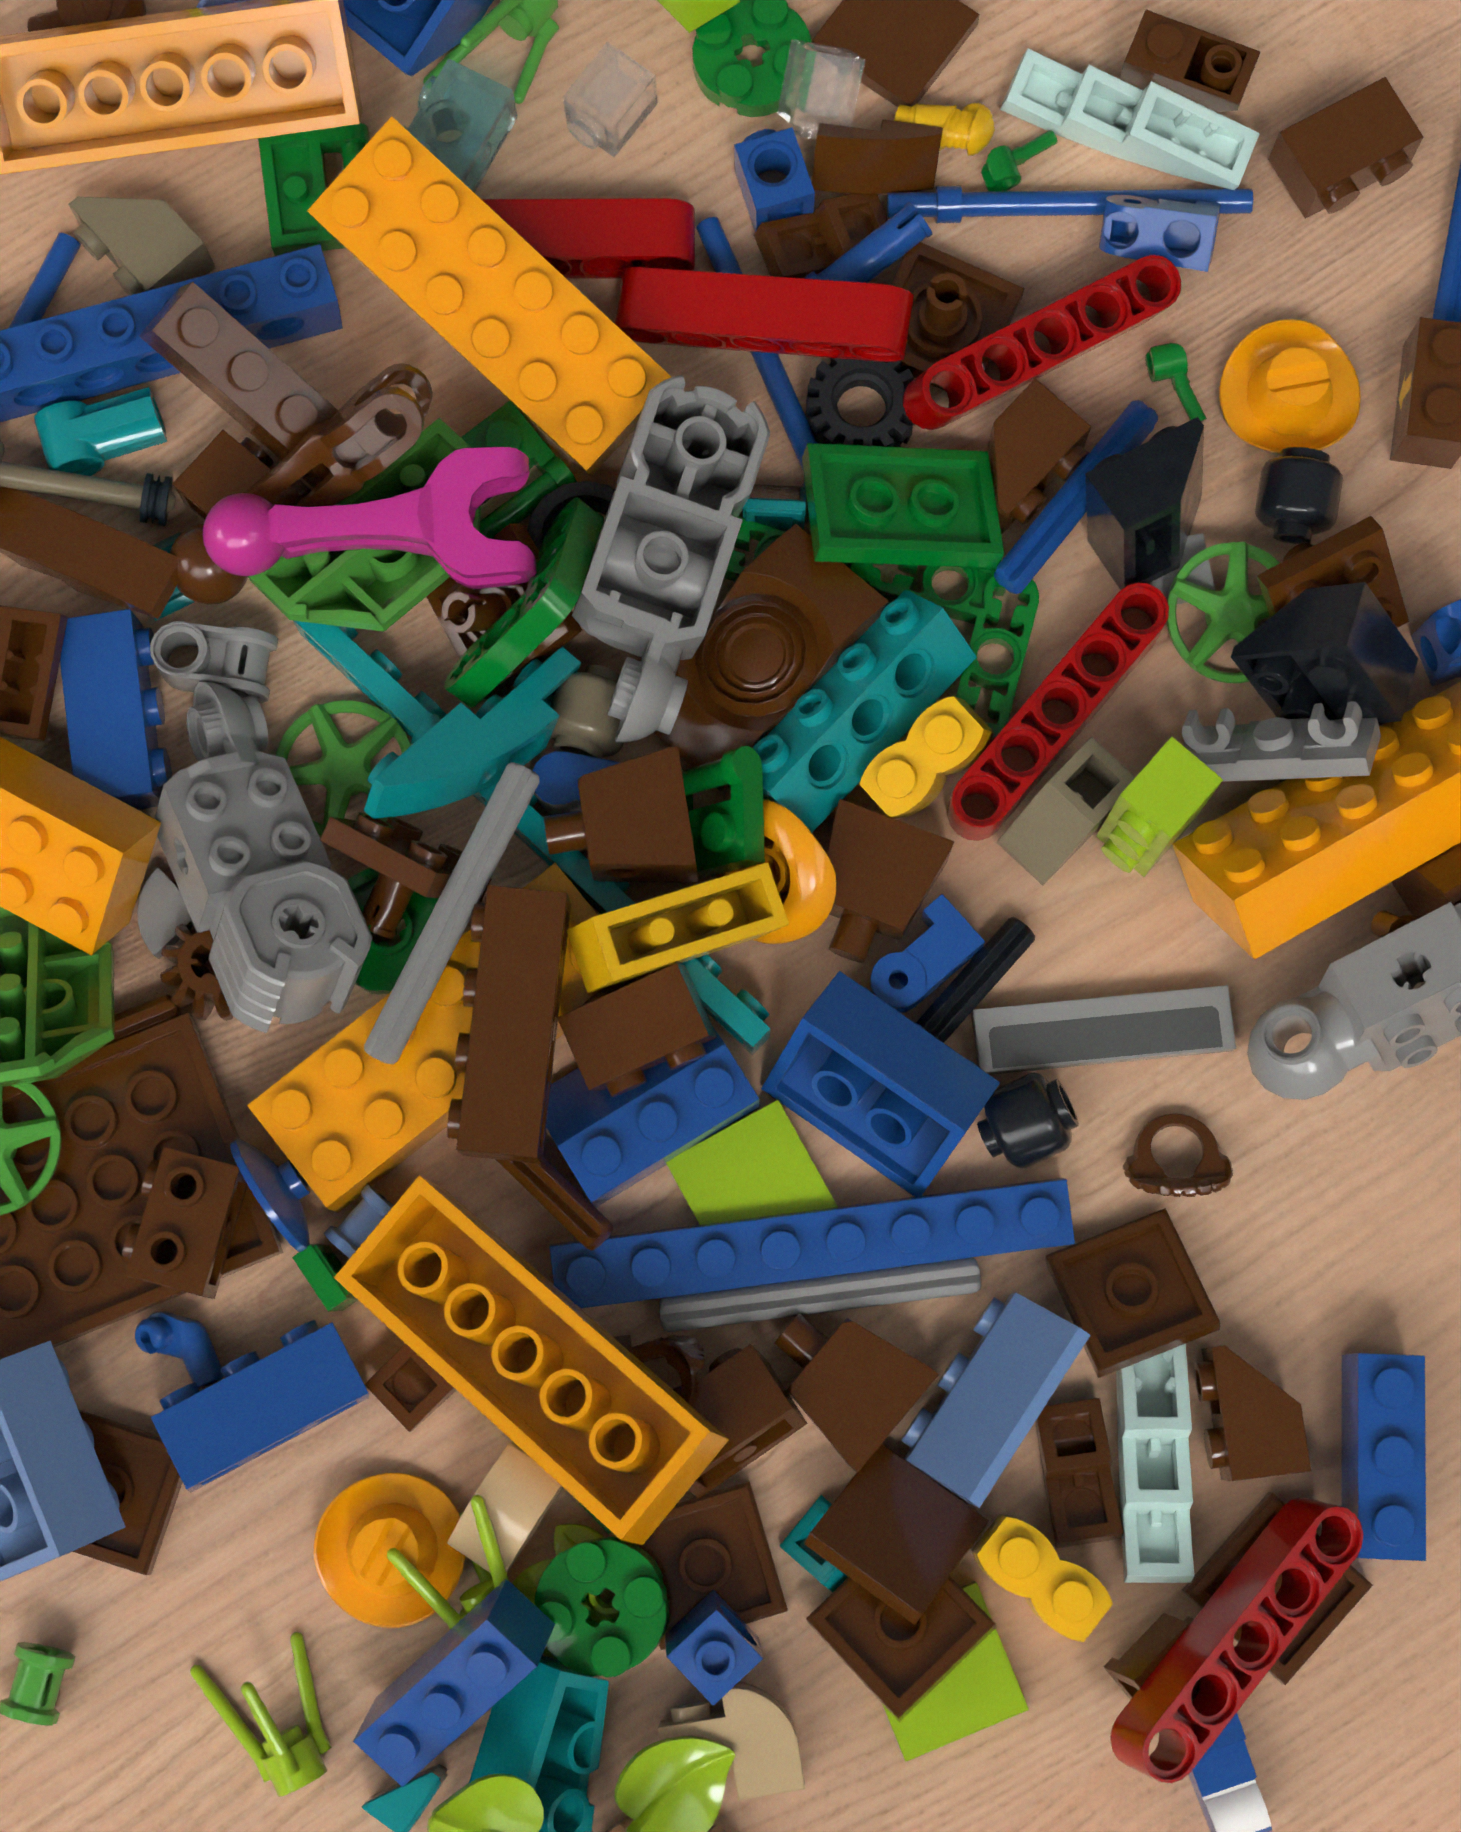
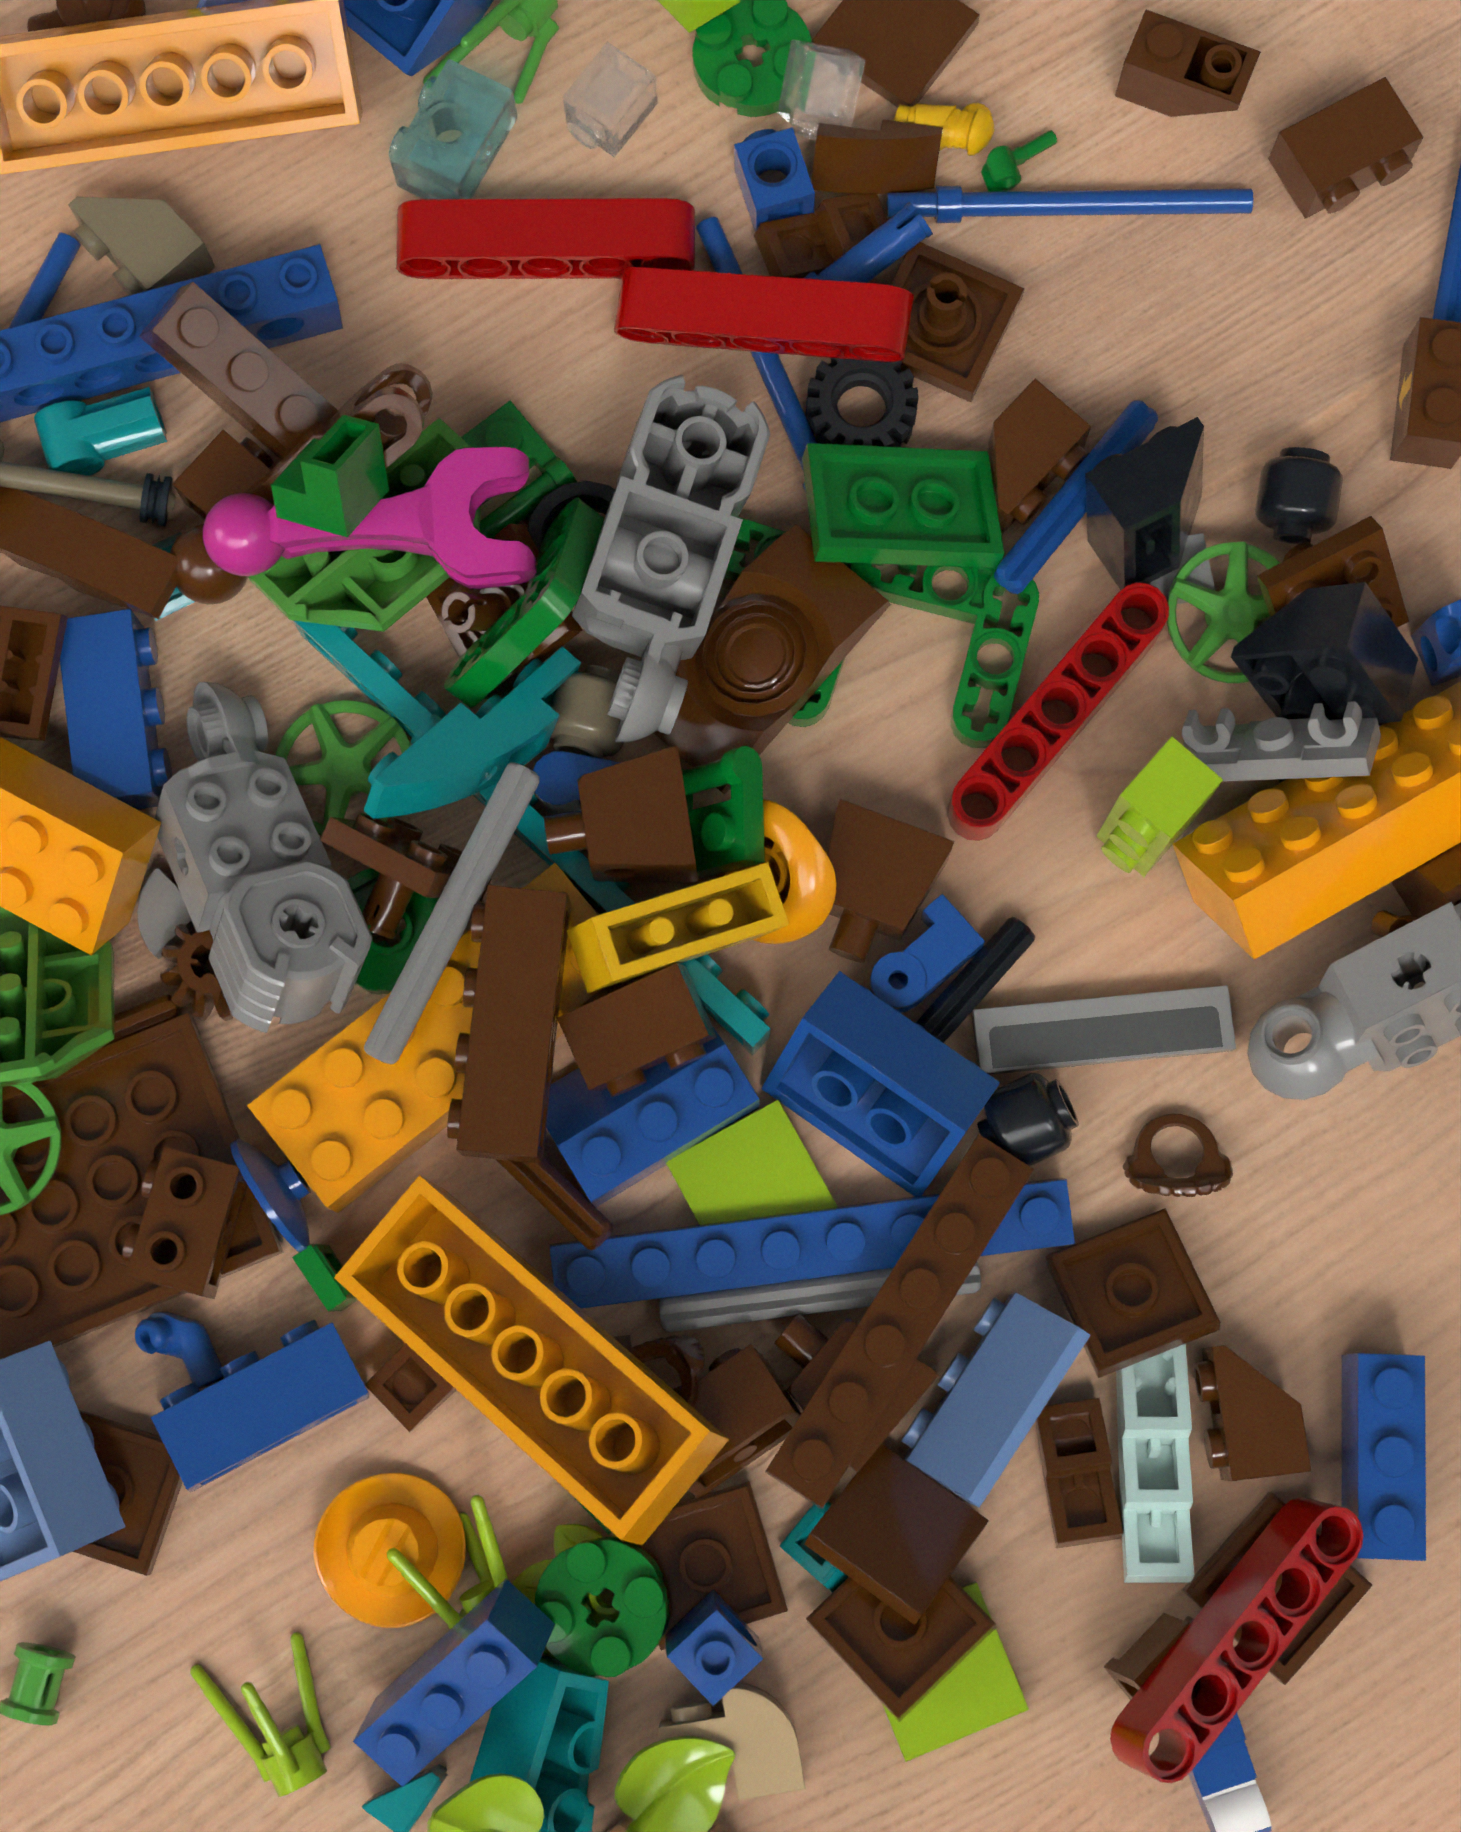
(225, 656): light grey piece -> none
(297, 177): green plate -> none
(334, 478): none -> green piece
(359, 1222): medium blue bush -> none
(489, 295): light orange brick -> none
(516, 1500): tan brick -> none
(776, 506): teal slope -> none
(861, 707): teal brick -> none
(899, 1322): none -> reddish brown plate
(914, 771): yellow brick -> none
(1054, 1588): yellow brick -> none
(1064, 326): red beam -> none
(1066, 811): dark tan slope -> none
(1130, 123): light aqua slope -> none
(1164, 228): blue leg -> none
(1171, 362): green hand -> none
(1289, 388): light orange hat -> none

